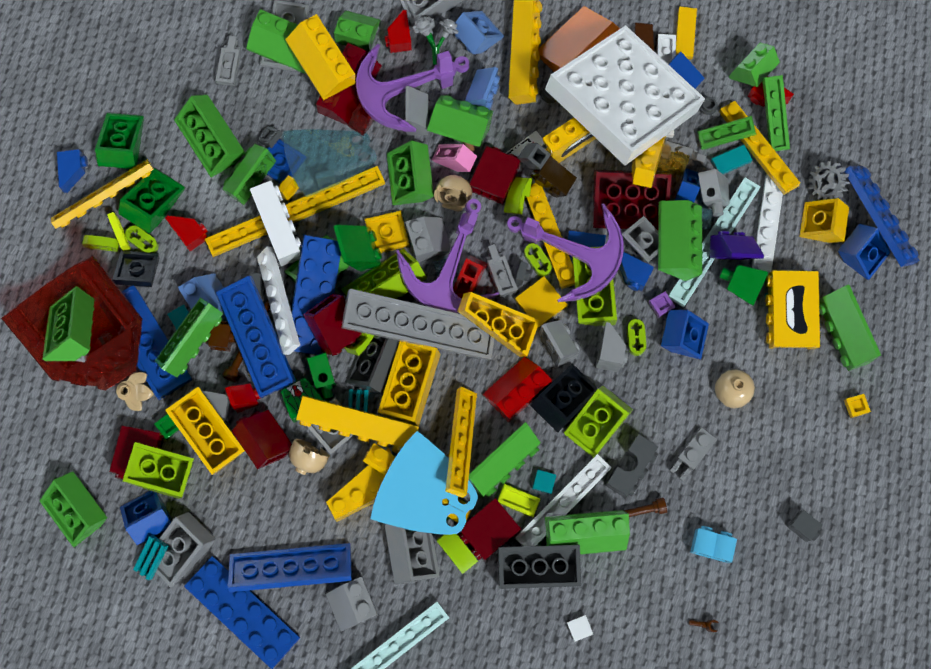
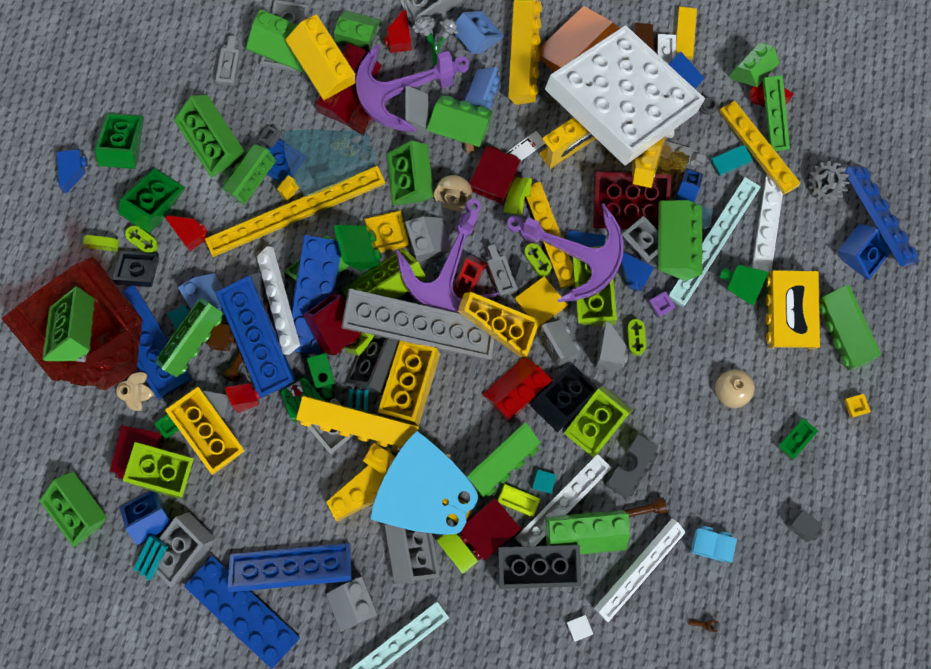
(96, 198): yellow plate -> none
(119, 232): neon yellow tile -> none
(262, 438): dark red brick -> none
(275, 221): white brick -> none
(307, 457): tan cylinder -> none
(455, 157): bright pink slope -> none
(461, 442): yellow plate -> none
(534, 156): dark grey brick -> none
(554, 178): dark brown brick -> none
(639, 570): none -> white plate
(685, 333): blue slope -> none
(694, 452): light grey hinge -> none
(714, 190): light grey torso -> none
(726, 133): bright green tile -> none
(734, 246): dark purple slope -> none
(797, 439): none -> green plate
(825, 220): yellow slope -> none

